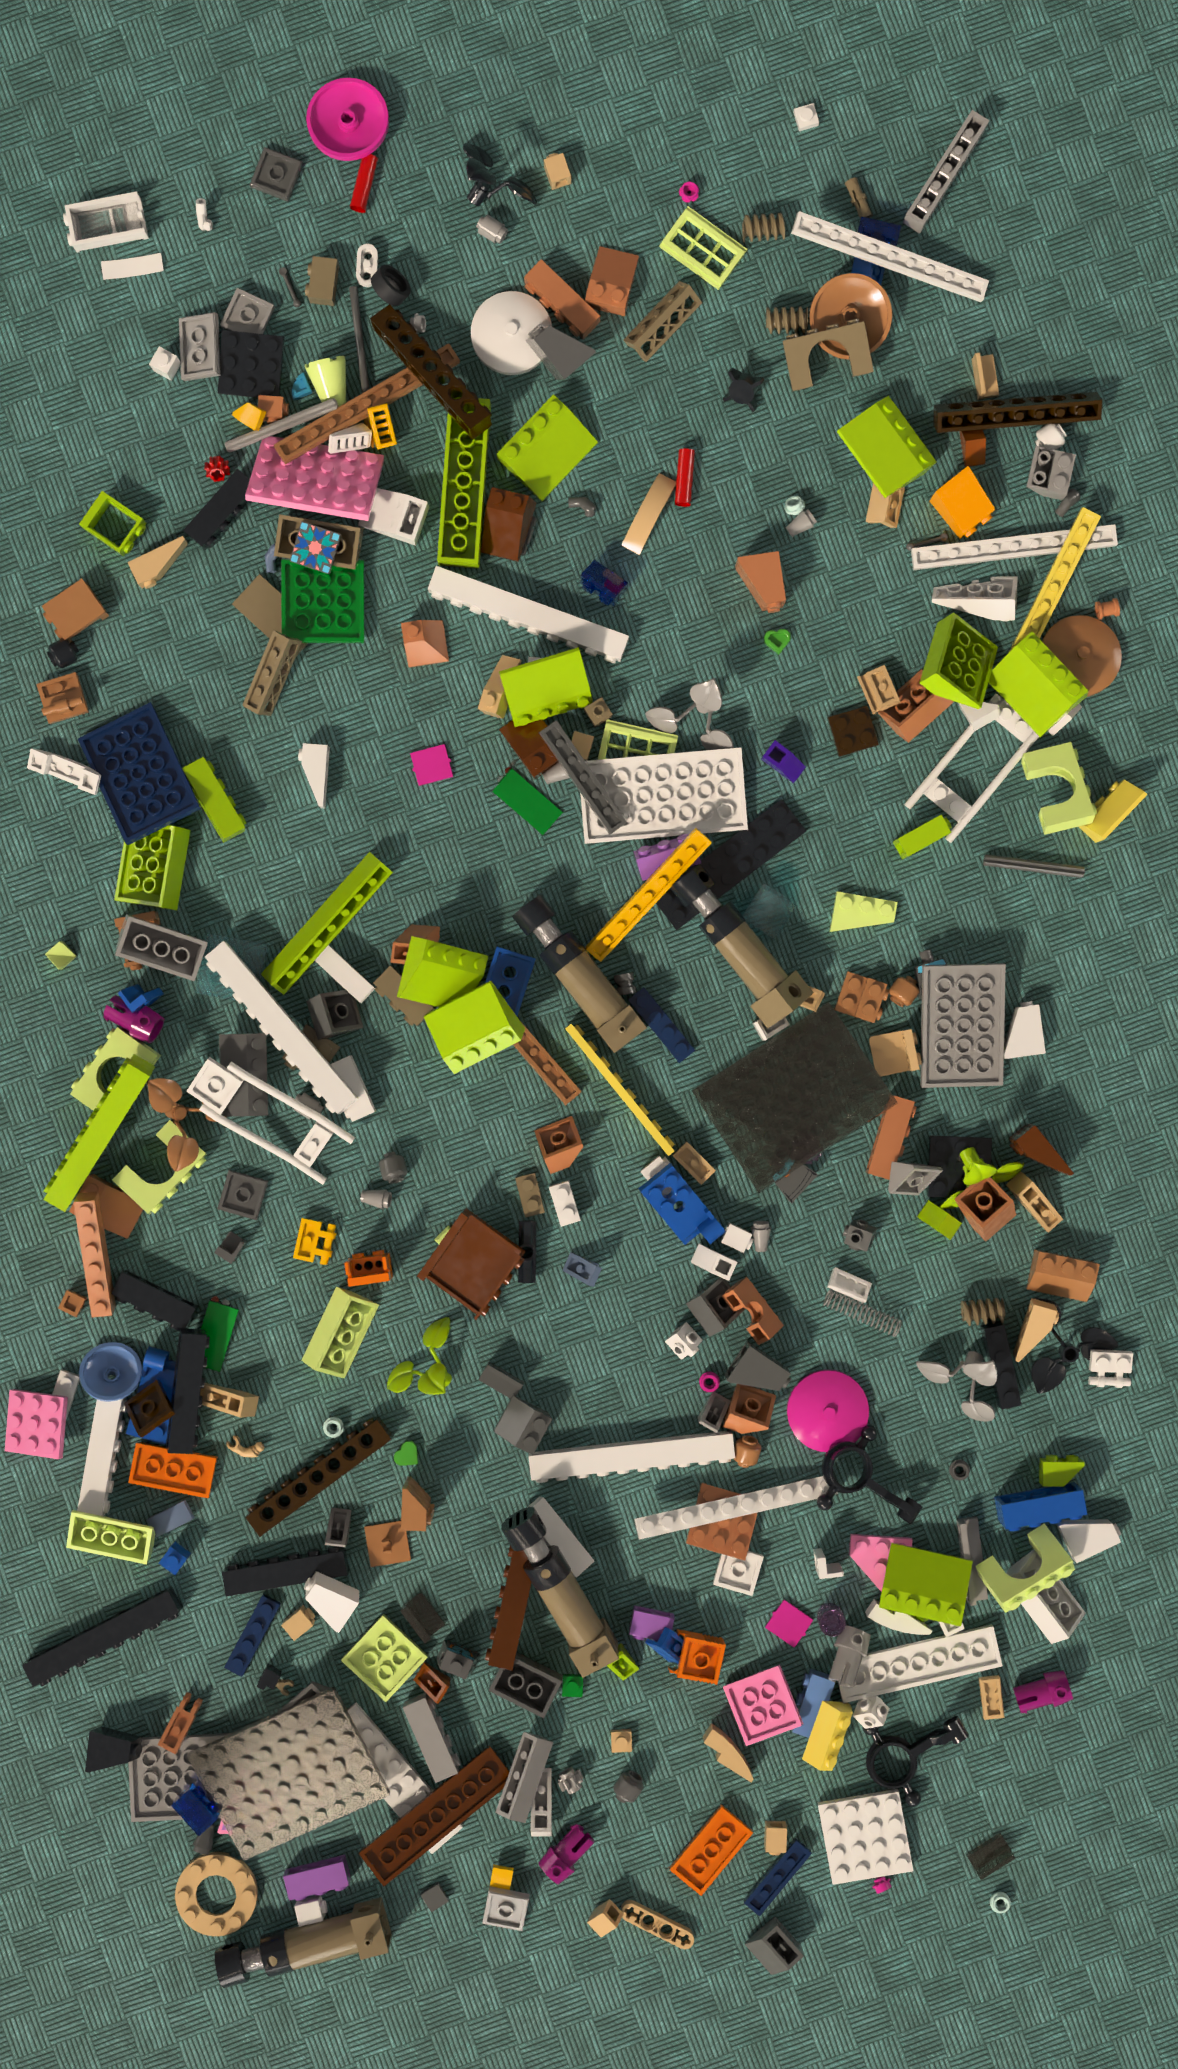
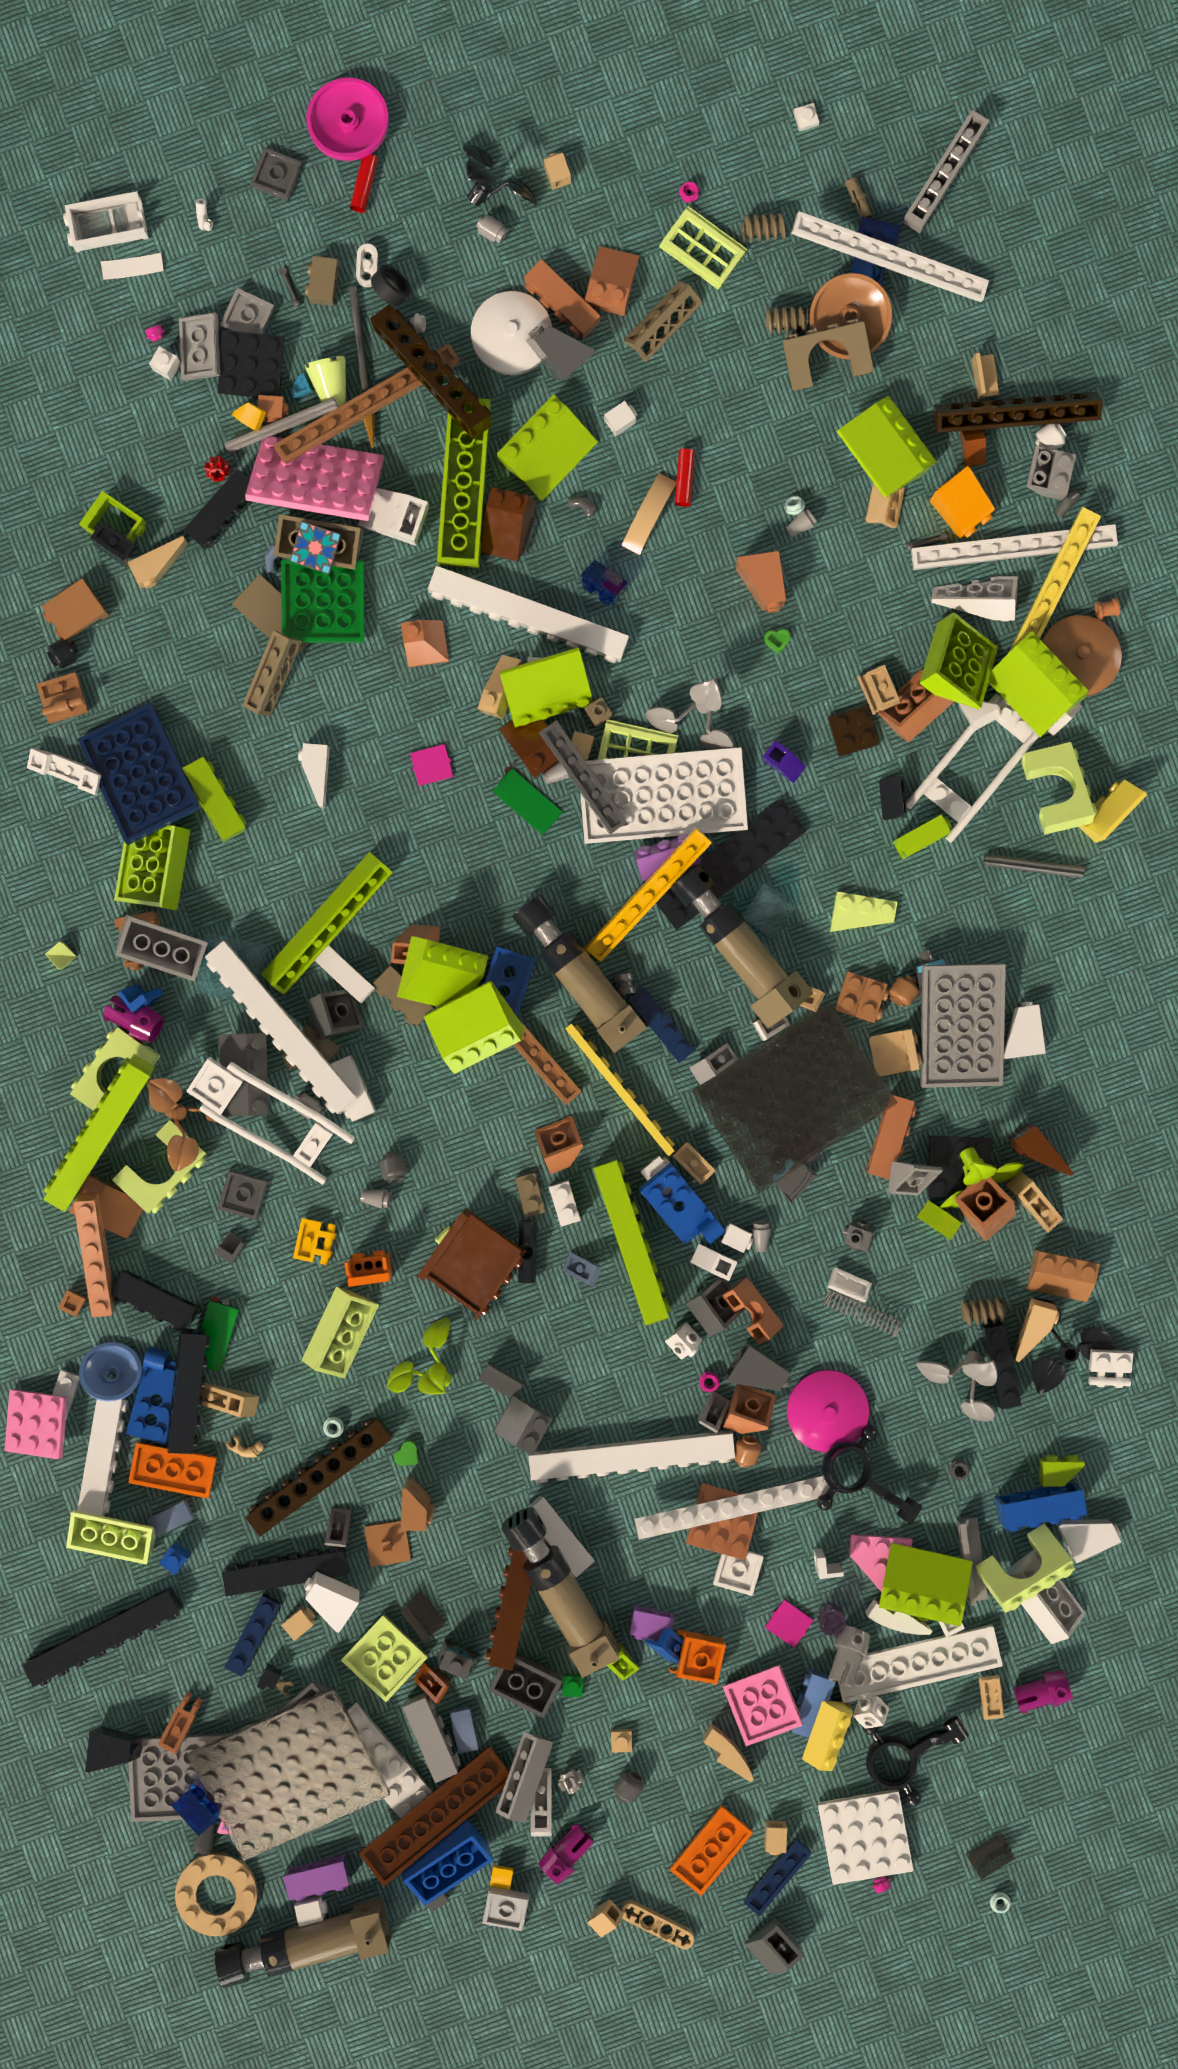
(113, 543): none -> black panel
(149, 1408): dark brown plate -> none
(155, 333): none -> dark pink plate
(361, 441): white slope -> none
(379, 444): yellow slope -> none
(448, 1863): none -> blue brick
(464, 1730): none -> sand blue slope
(620, 418): none -> white brick
(630, 1241): none -> lime brick
(713, 1063): none -> light grey slope
(743, 388): black piece -> none
(893, 798): none -> black panel

